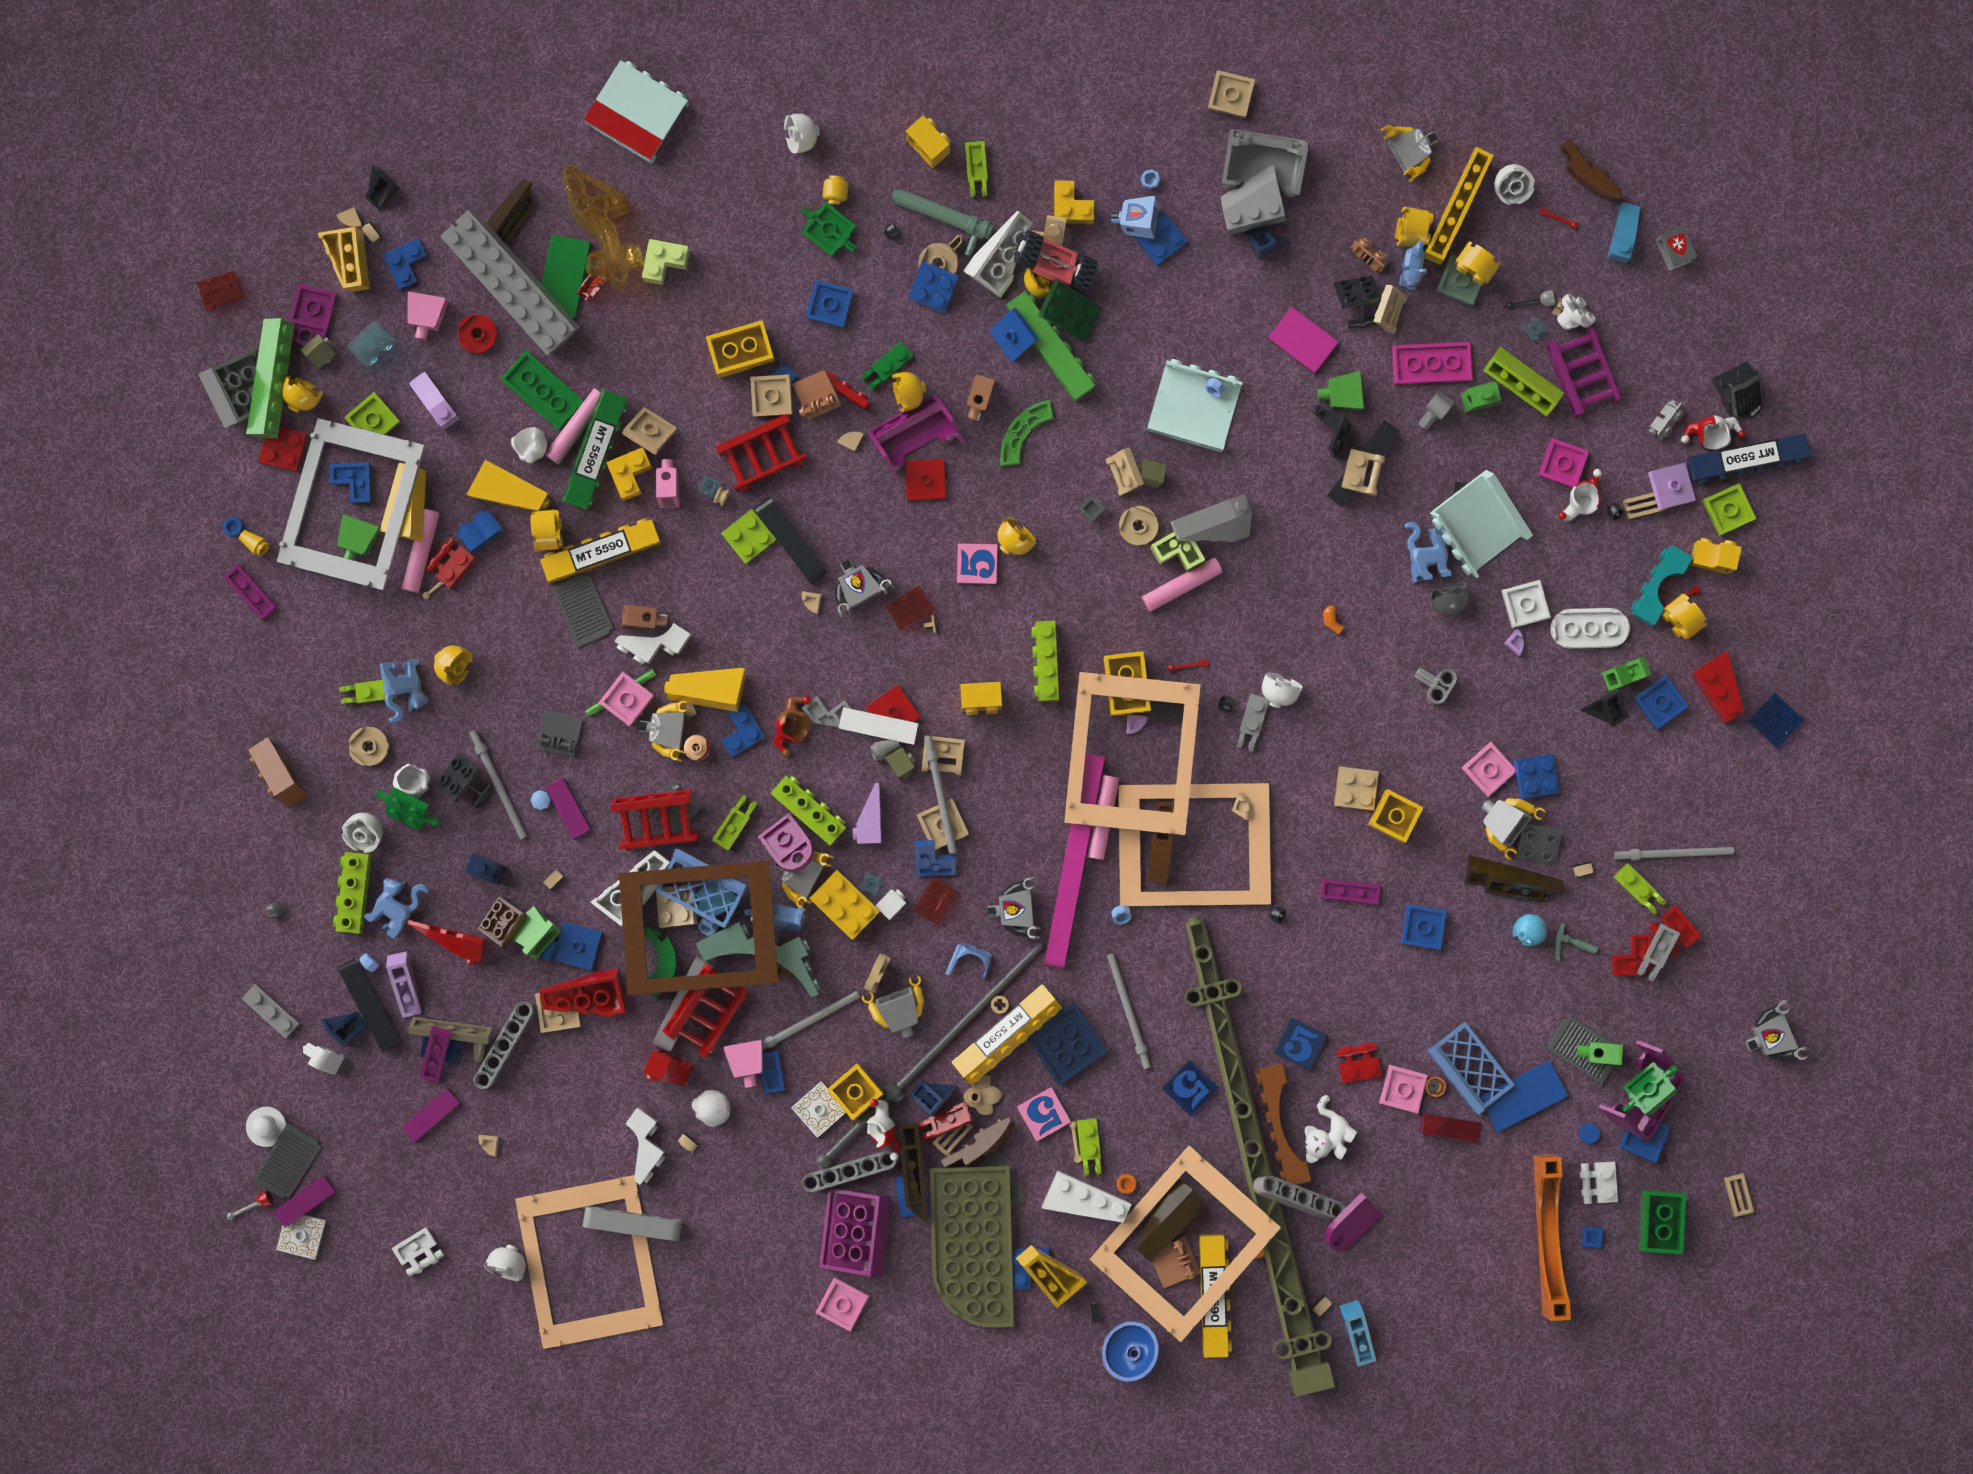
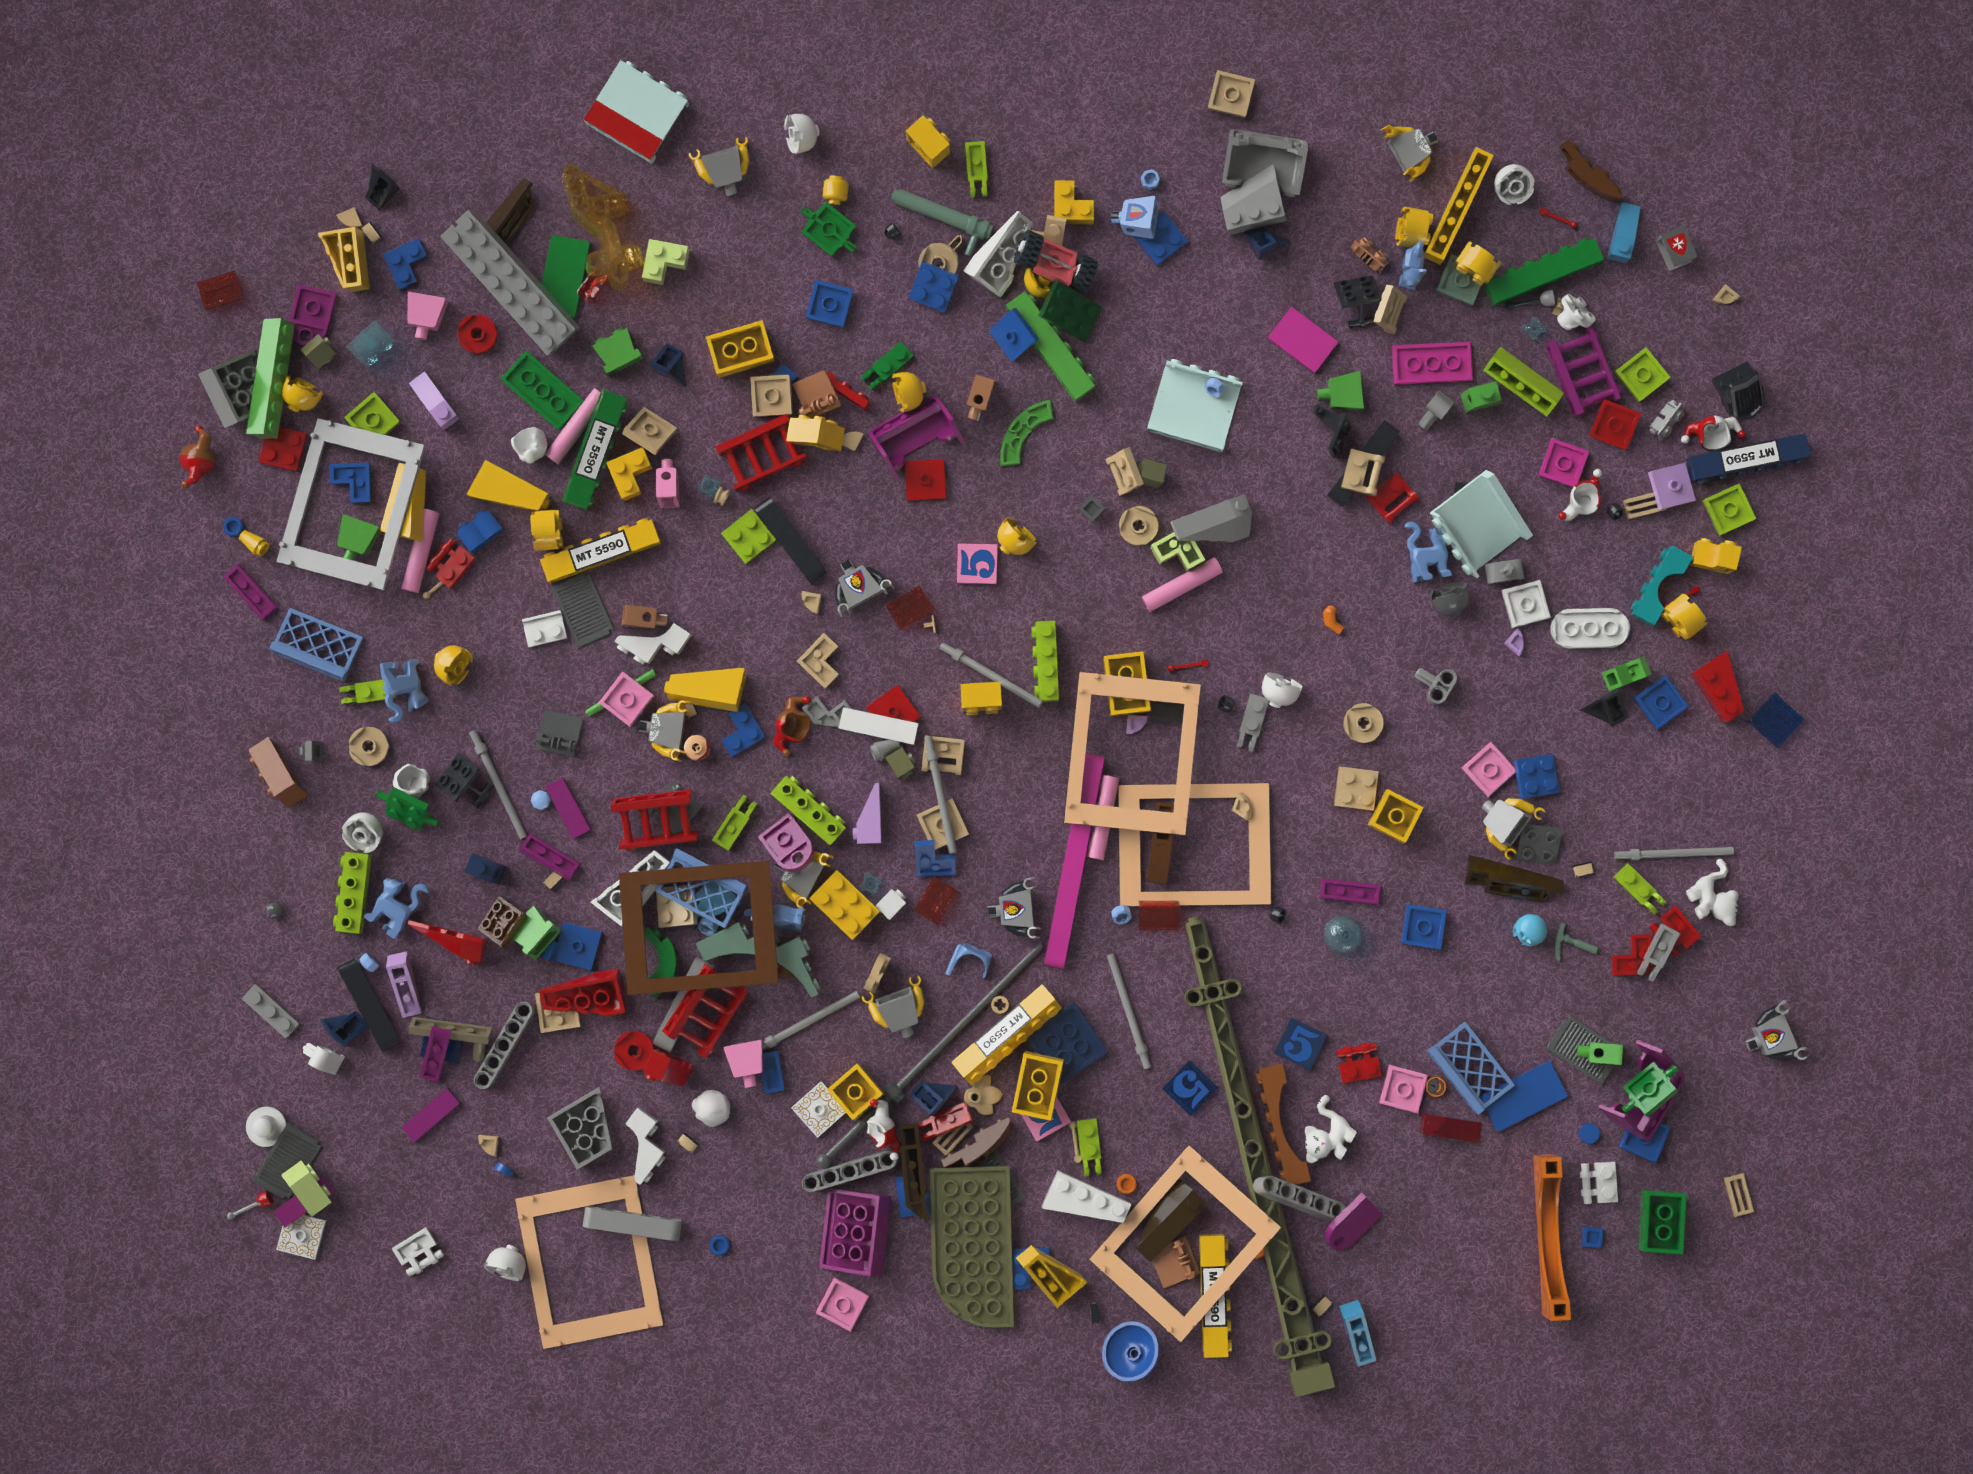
(197, 458): none -> piece
(304, 1185): none -> yellowish green brick
(311, 661): none -> medium blue fence
(311, 751): none -> dark grey tile
(504, 1169): none -> blue tile
(544, 628): none -> white plate
(549, 857): none -> magenta tile
(583, 1129): none -> light grey wedge
(617, 351): none -> bright green hips
(622, 1050): none -> red plate
(670, 364): none -> dark blue slope
(719, 1245): none -> blue tile
(724, 166): none -> light grey torso
(814, 660): none -> tan plate
(816, 432): none -> yellow brick
(958, 655): none -> light grey bar
(1037, 1085): none -> yellow brick
(1158, 915): none -> clear red plate
(1333, 934): none -> clear light blue cylinder
(1369, 714): none -> tan plate
(1388, 493): none -> red plate
(1504, 571): none -> light grey beam
(1543, 272): none -> green brick
(1614, 424): none -> red plate
(1642, 374): none -> lime plate
(1722, 905): none -> white animal
(1726, 296): none -> tan tile

